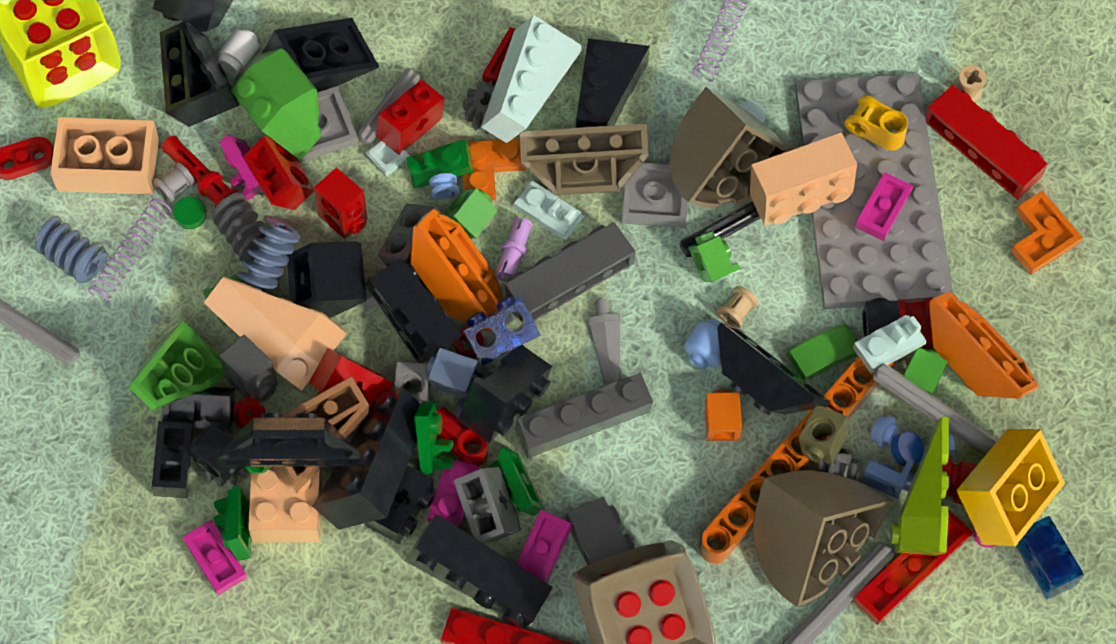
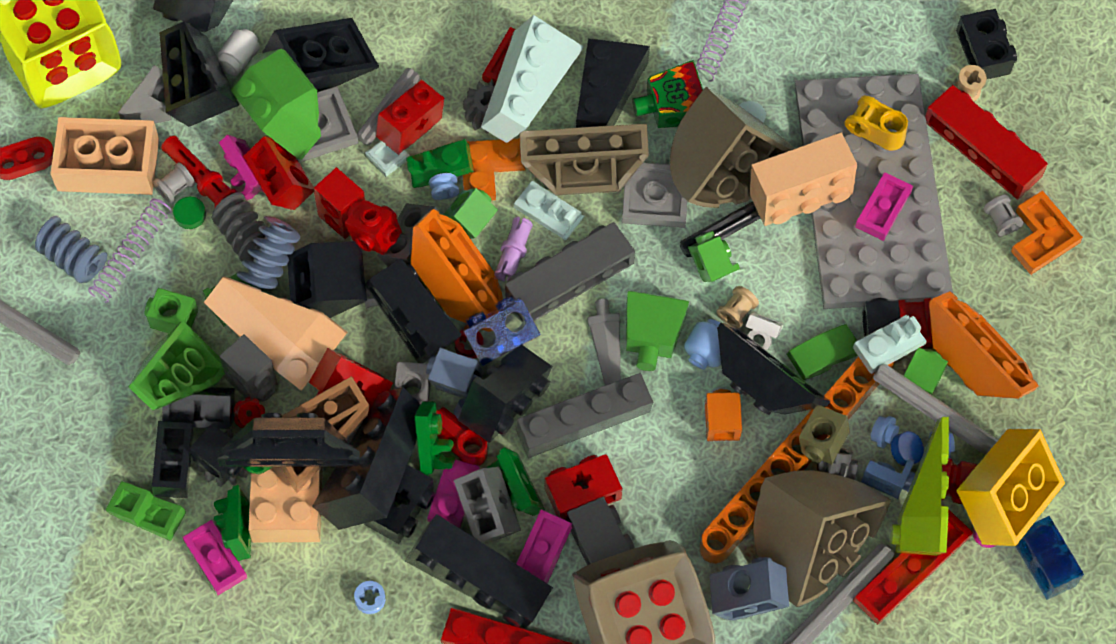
(145, 100): none -> light grey slope
(145, 511): none -> bright green slope
(167, 300): none -> bright green brick
(360, 594): none -> light blue bush
(373, 227): none -> red brick
(591, 471): none -> red brick
(653, 326): none -> bright green torso
(670, 95): none -> green torso
(764, 326): none -> white tile
(766, 592): none -> sand blue brick
(981, 46): none -> black brick
(1003, 215): none -> light grey bush

